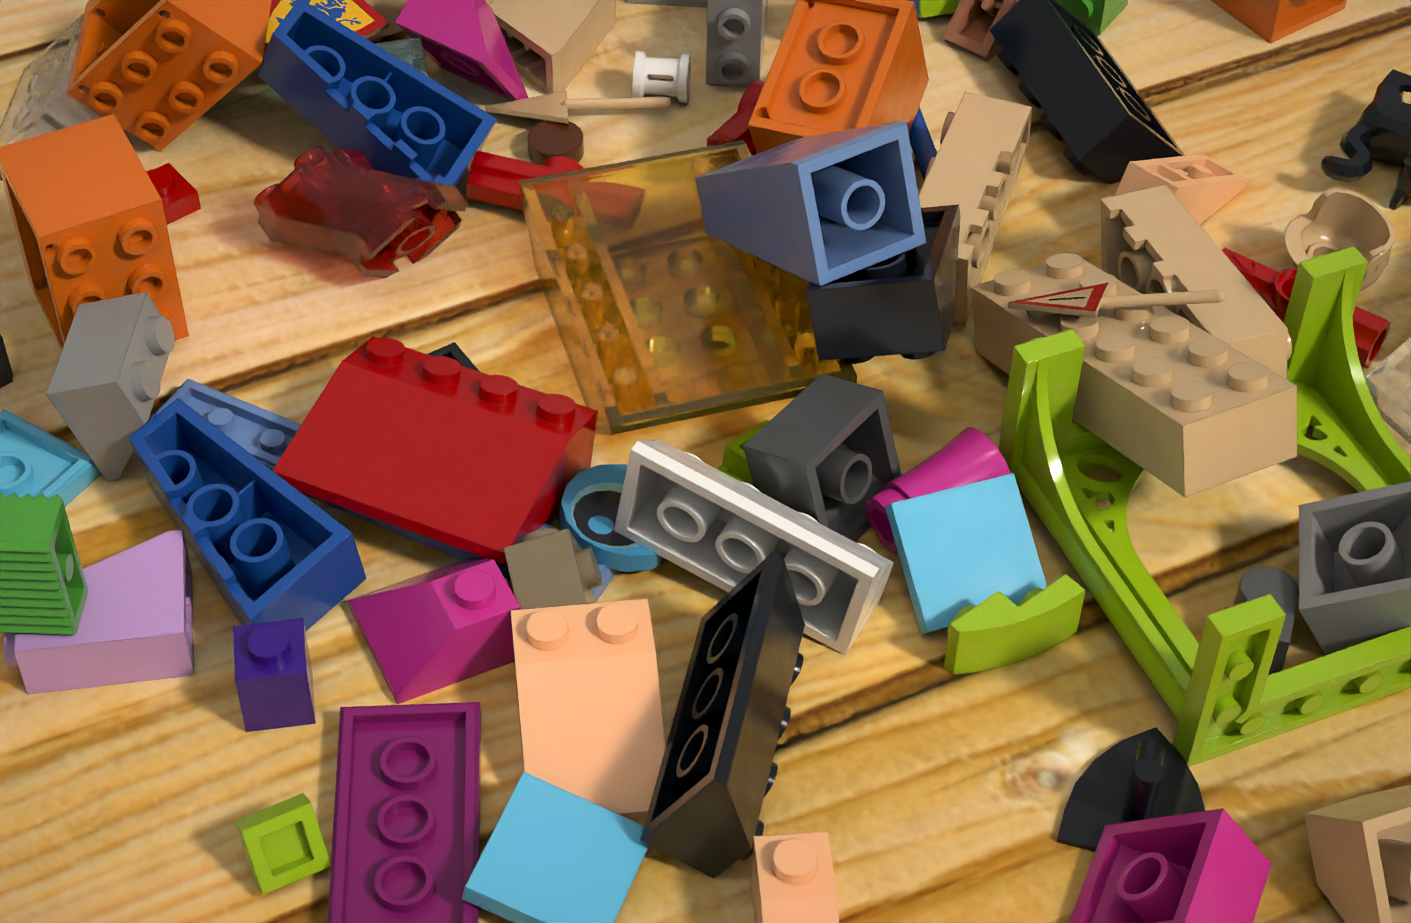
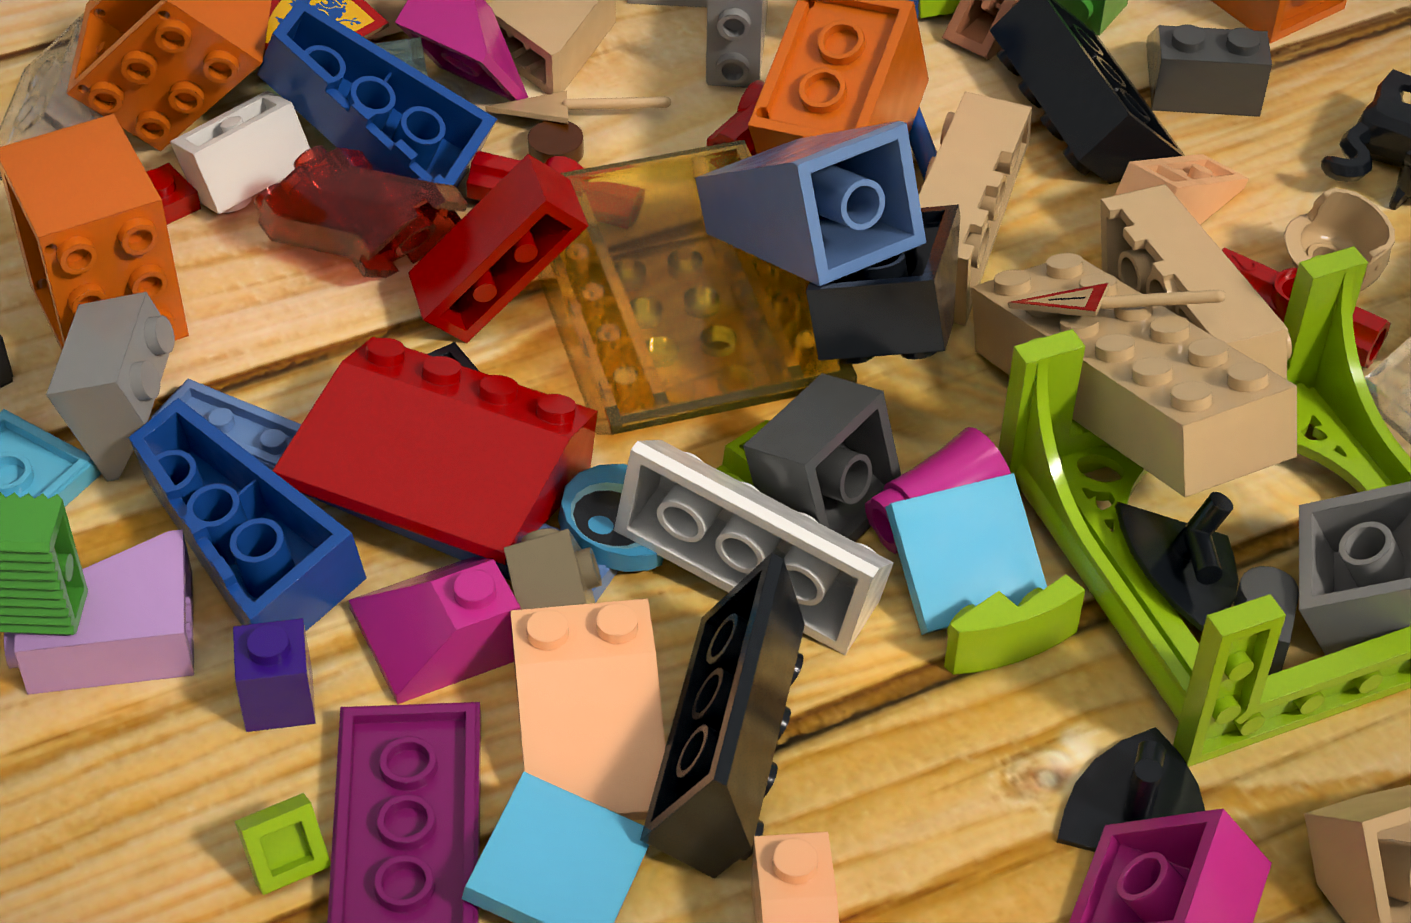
(241, 151): none -> white brick
(497, 249): none -> red brick
(676, 87): white bush -> none
(1185, 560): none -> black shield
(1208, 69): none -> dark grey slope

